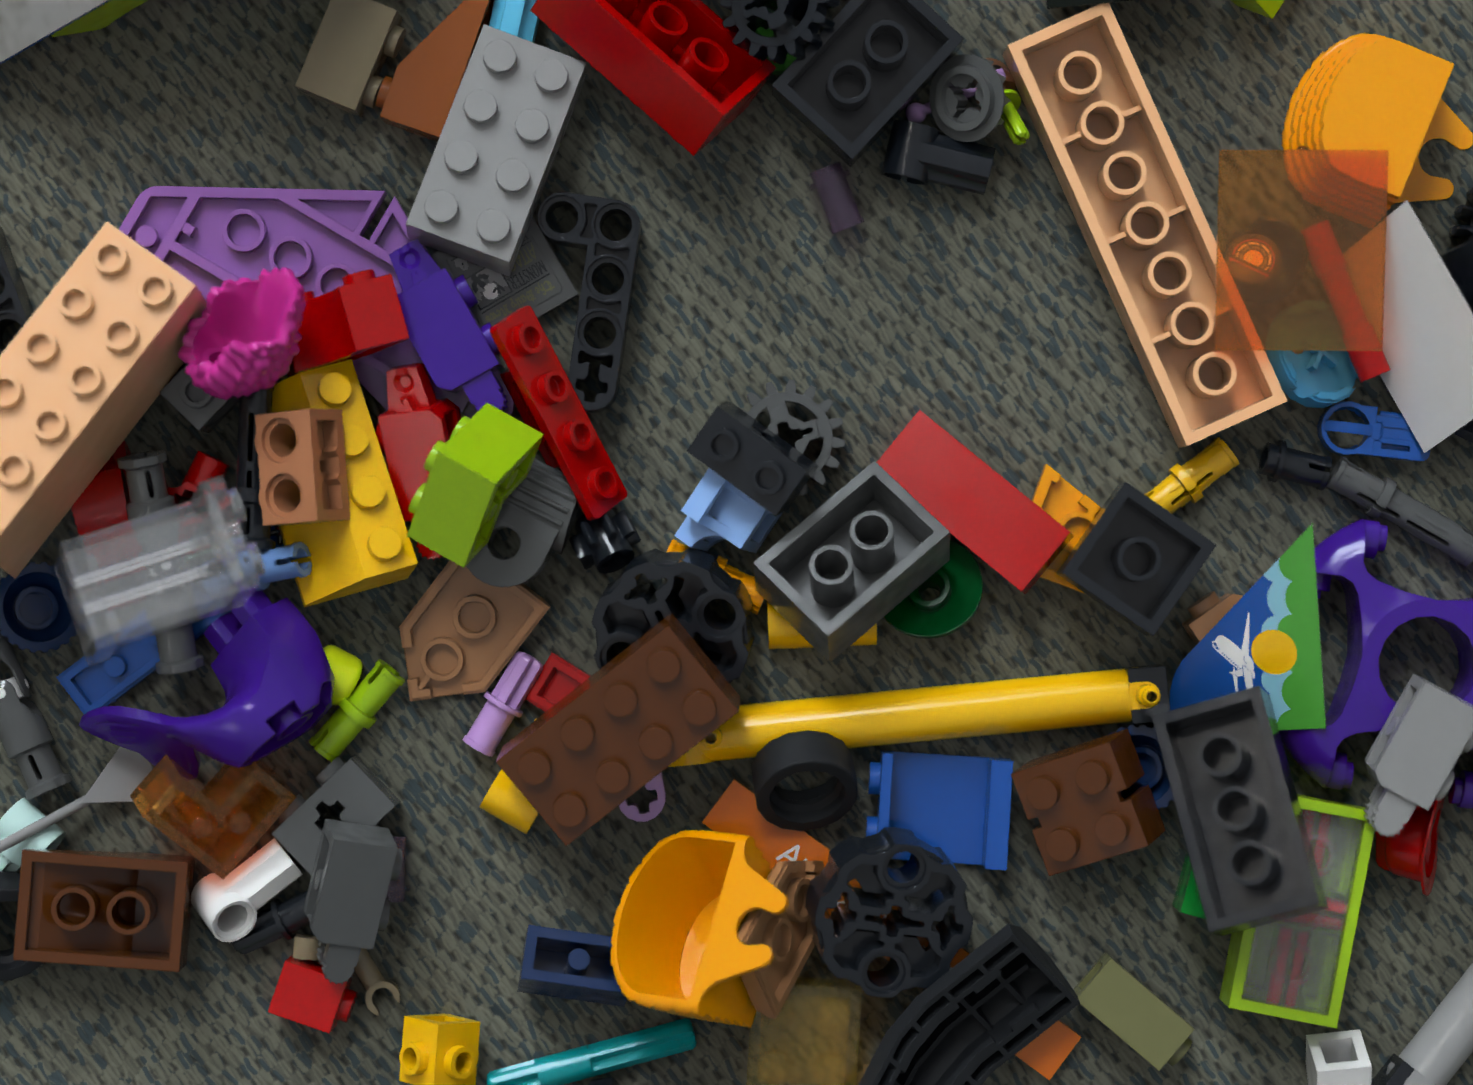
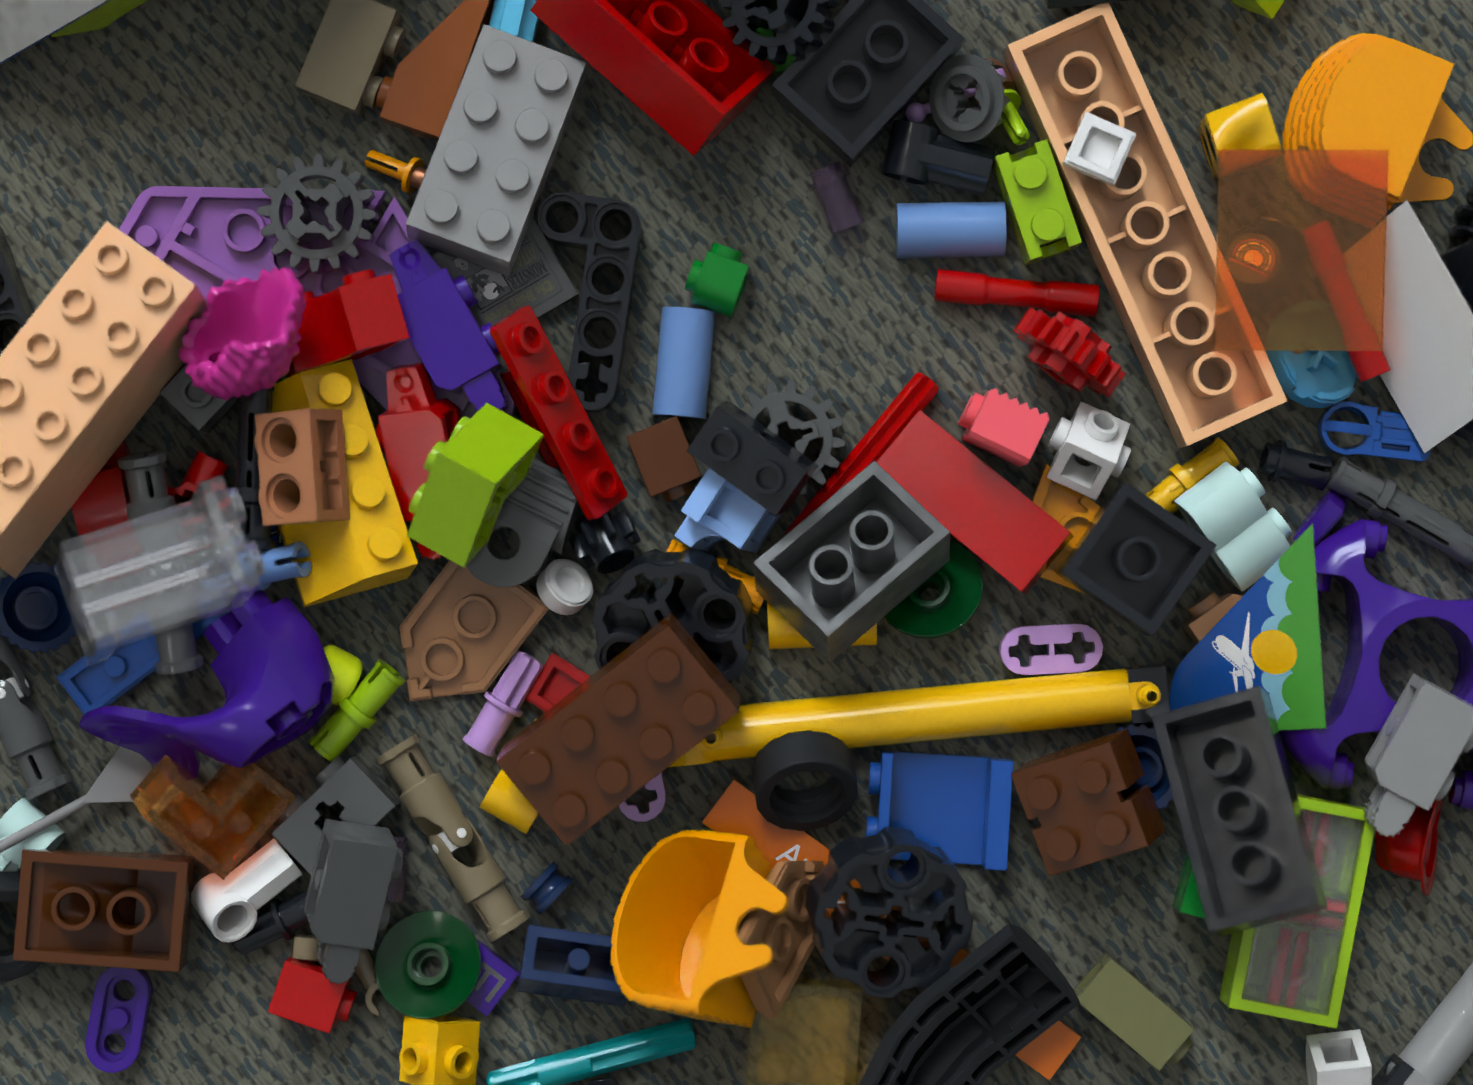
(120, 1016): none -> dark purple plate
(299, 232): none -> dark grey gear
(403, 959): none -> dark green dish
(409, 174): none -> light orange piece
(441, 819): none -> dark tan piece
(494, 980): none -> dark purple tile
(546, 888): none -> dark blue bush
(564, 586): none -> white tile
(665, 460): none -> reddish brown brick
(684, 362): none -> medium blue brick
(718, 280): none -> green plate
(909, 401): none -> red axle
(951, 229): none -> medium blue brick
(1003, 426): none -> coral brick
(1036, 202): none -> lime brick
(1050, 296): none -> red piece
(1051, 662): none -> lavender beam
(1069, 352): none -> red gear
(1088, 450): none -> white brick
(1099, 149): none -> white tile
(1231, 515): none -> light aqua brick
(1240, 127): none -> yellow piece
(1323, 515): none -> dark purple tile

